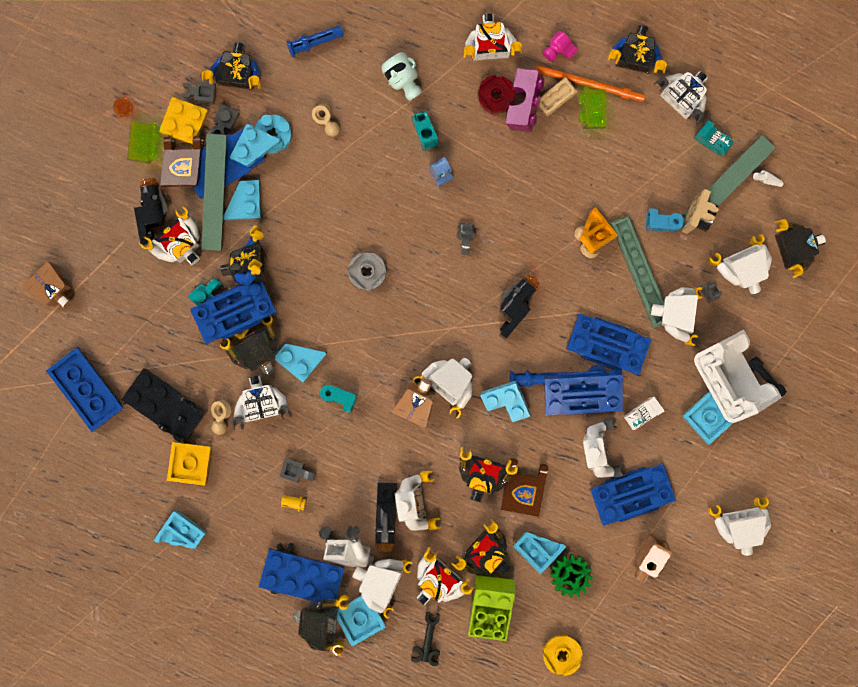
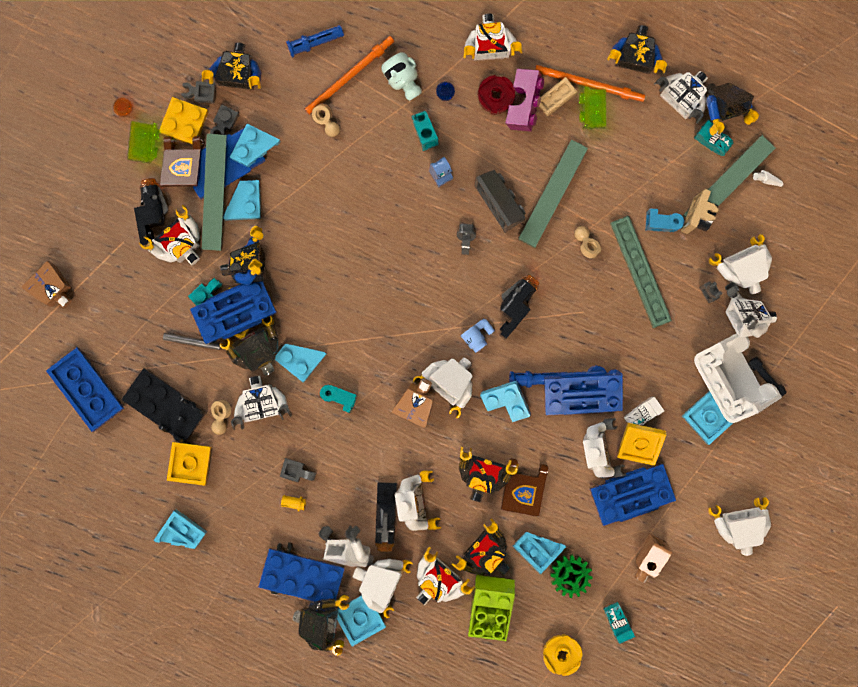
(190, 341): none -> flat silver bar
(281, 127): medium azure plate -> none
(367, 282): light grey plate -> none
(377, 51): none -> orange bar
(426, 654): pearl dark grey bar -> none
(445, 91): none -> clear blue plate
(474, 337): none -> light blue piece
(500, 200): none -> dark grey slope
(553, 193): none -> sand green tile
(560, 44): dark pink piece -> none
(596, 232): light orange wing -> none
(608, 344): blue piece -> none
(618, 623): none -> teal leg
(641, 444): none -> yellow plate
(679, 313): white torso -> none
(728, 102): none -> clear smoke torso
(746, 315): none -> white torso
(797, 246): clear smoke torso -> none

